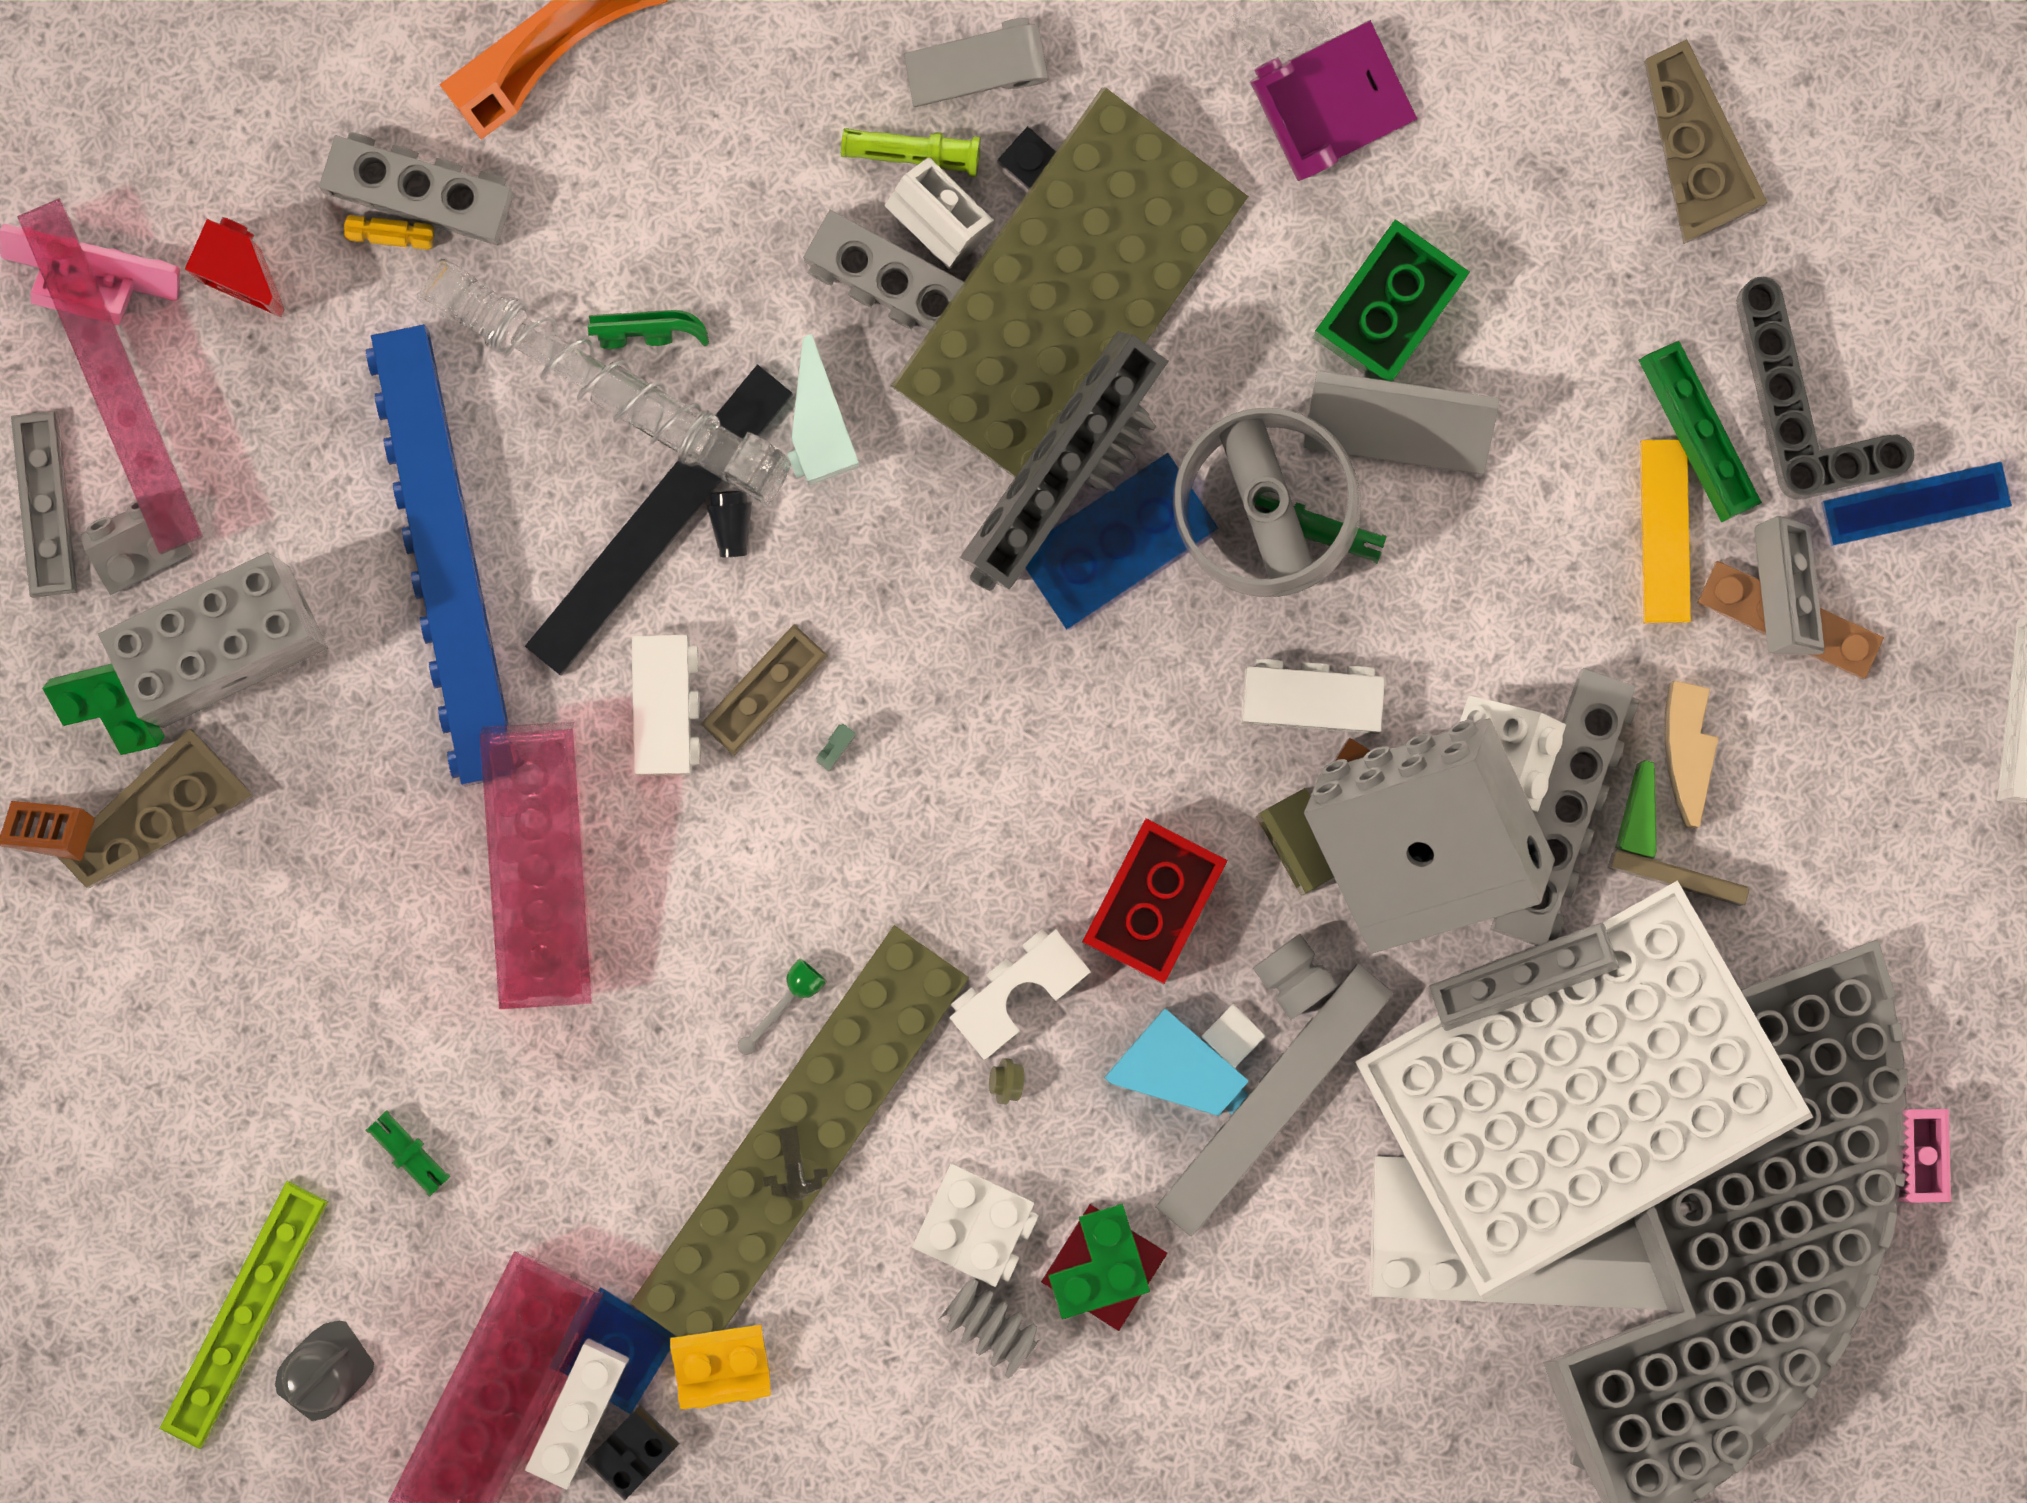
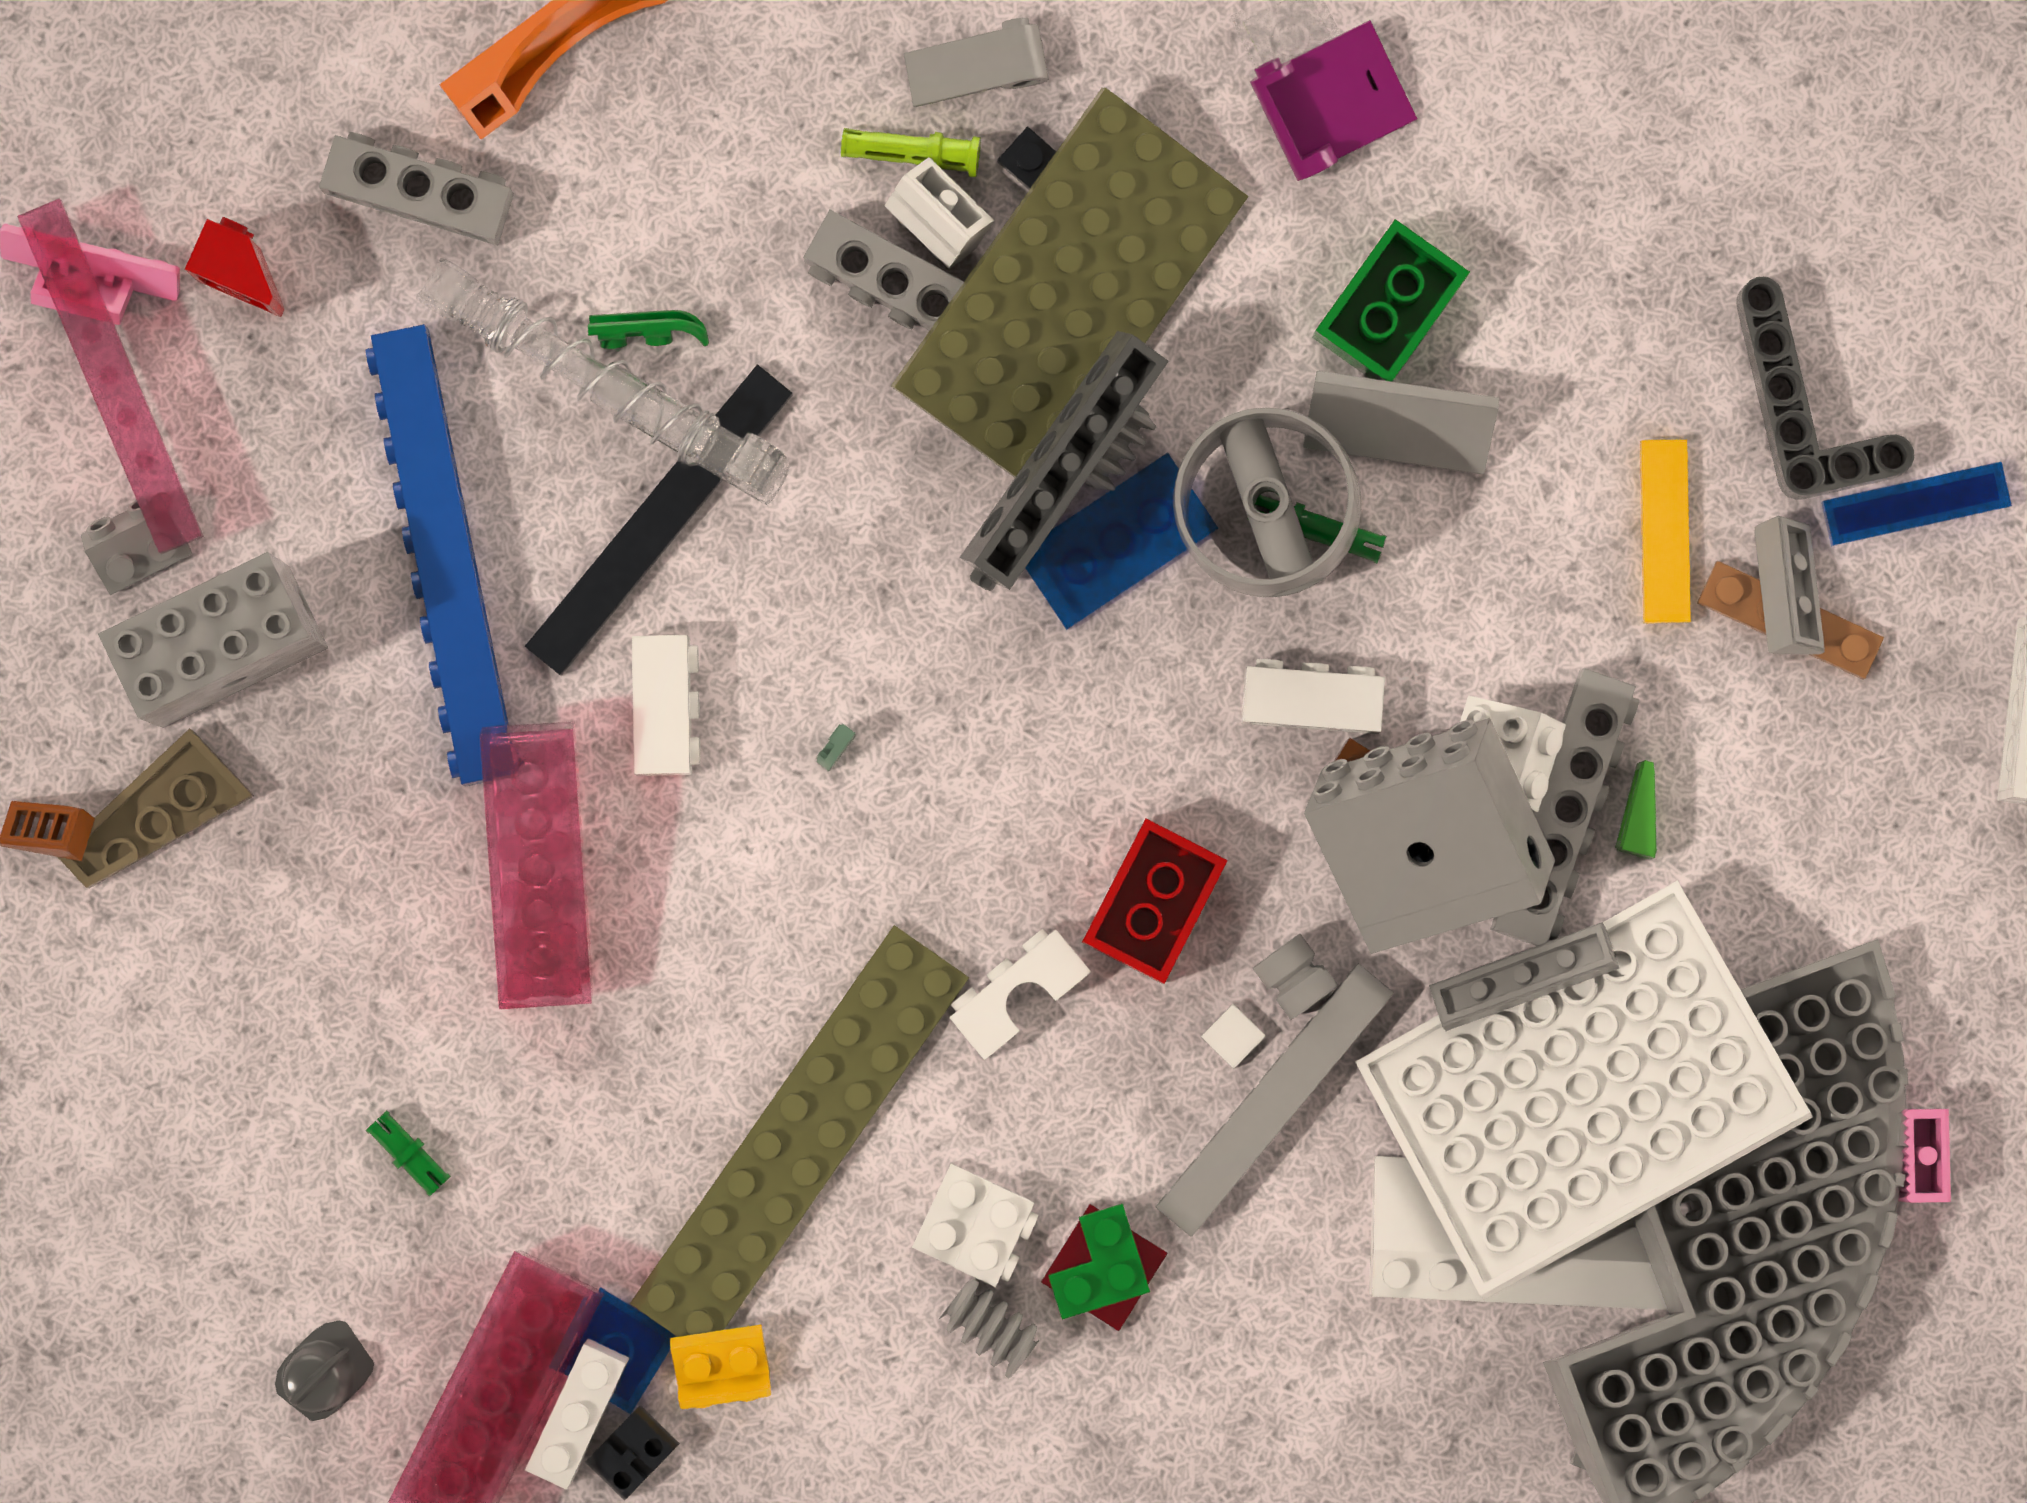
(44, 504): light grey tile -> none
(101, 695): green plate -> none
(243, 1315): lime tile -> none
(389, 232): yellow axle -> none
(730, 522): black cone -> none
(764, 689): dark tan tile -> none
(796, 1186): clear smoke piece -> none
(802, 983): hinge -> none
(818, 427): light aqua slope -> none
(1006, 1081): olive plate -> none
(1179, 1068): medium azure slope -> none
(1295, 842): olive slope -> none
(1688, 750): tan slope -> none
(1688, 879): dark tan tile -> none
(1700, 150): dark tan wing -> none
(1700, 431): green tile -> none

